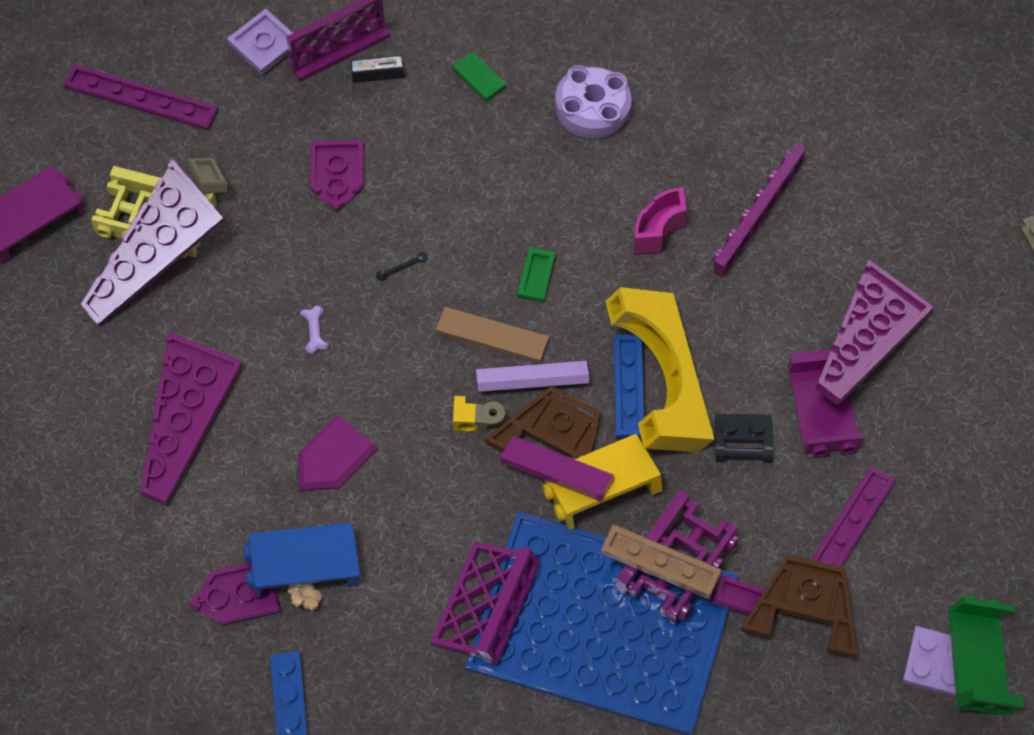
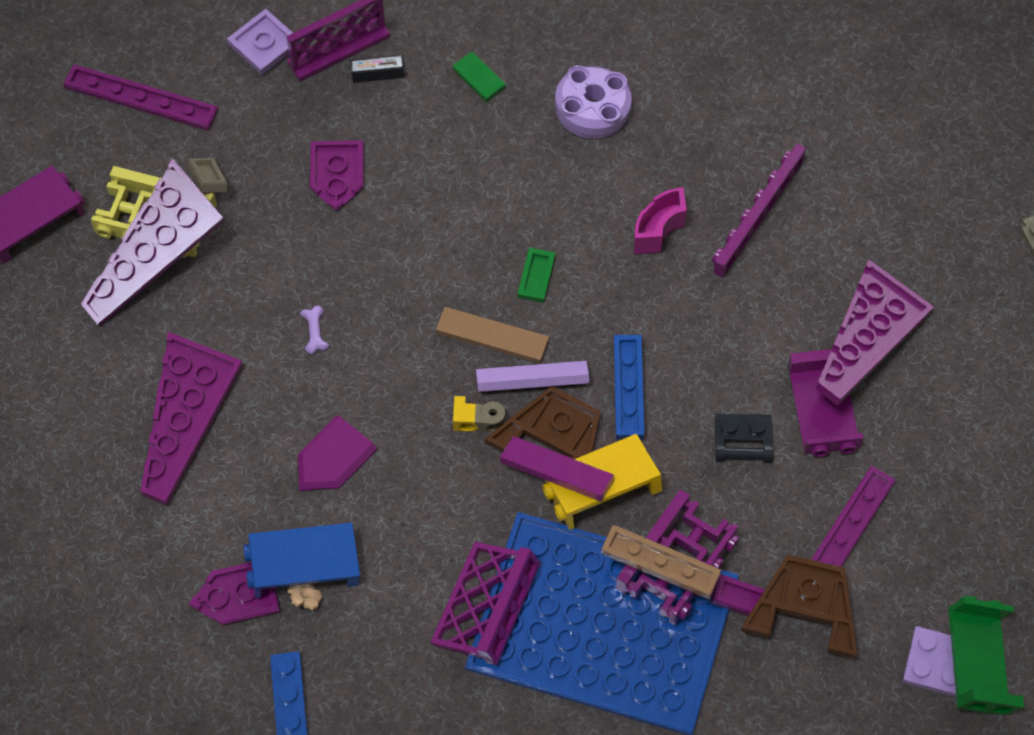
(421, 257): black hinge -> none
(657, 322): yellow arch -> none

